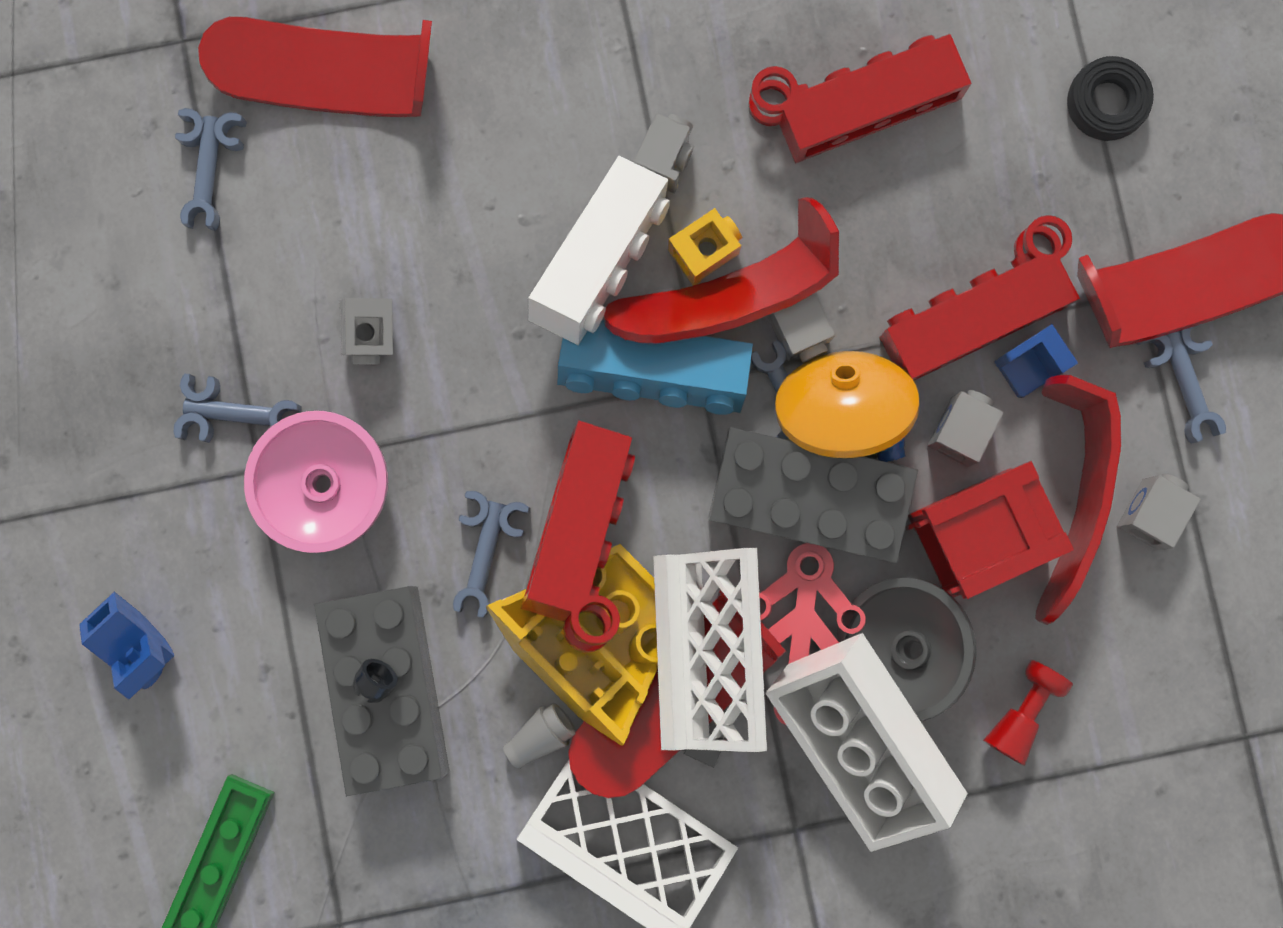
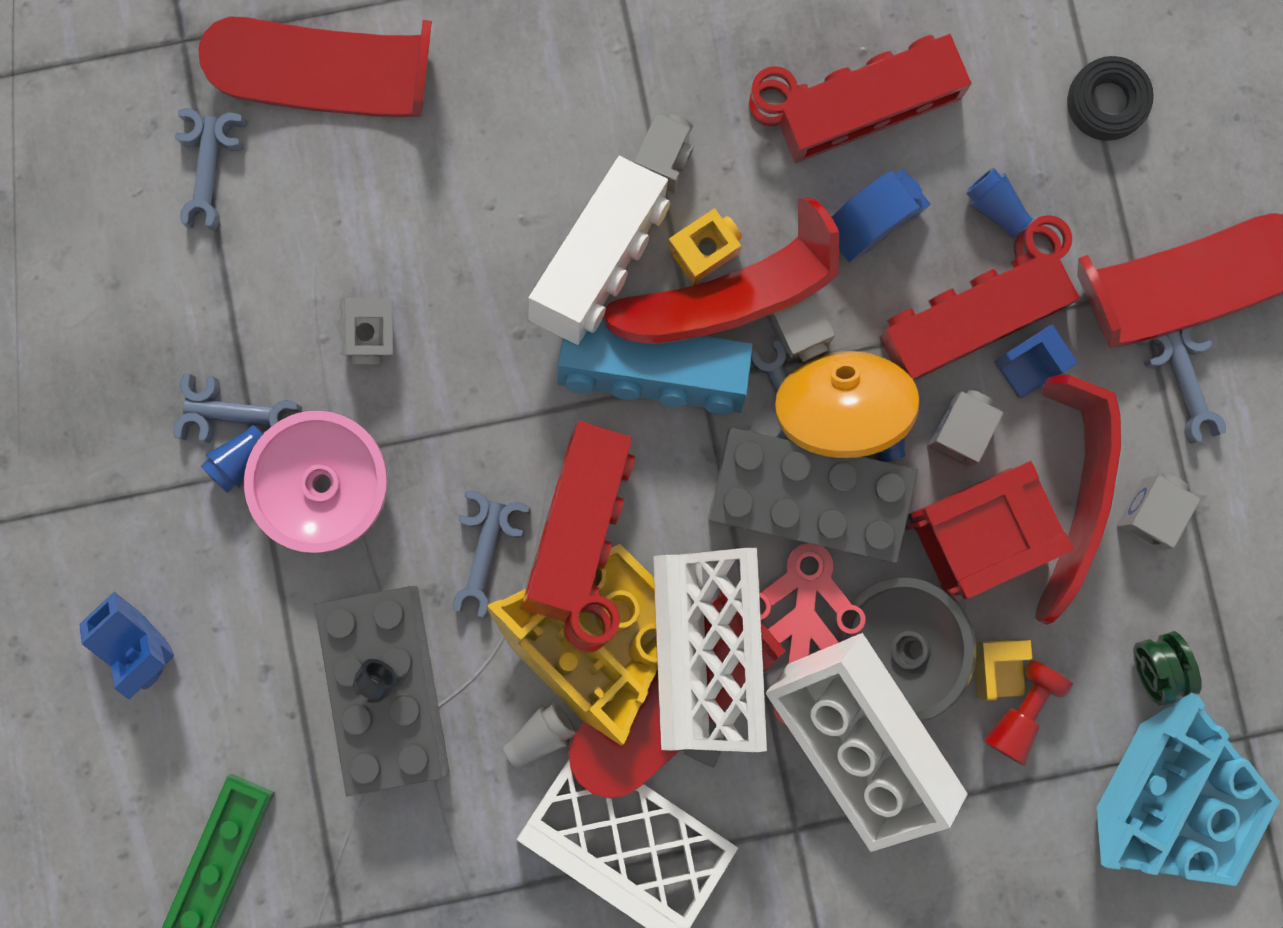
(229, 461): none -> blue cone
(878, 212): none -> blue brick
(999, 202): none -> blue cone
(1000, 668): none -> yellow panel
(1167, 668): none -> dark green wheel
(1184, 800): none -> medium azure wedge

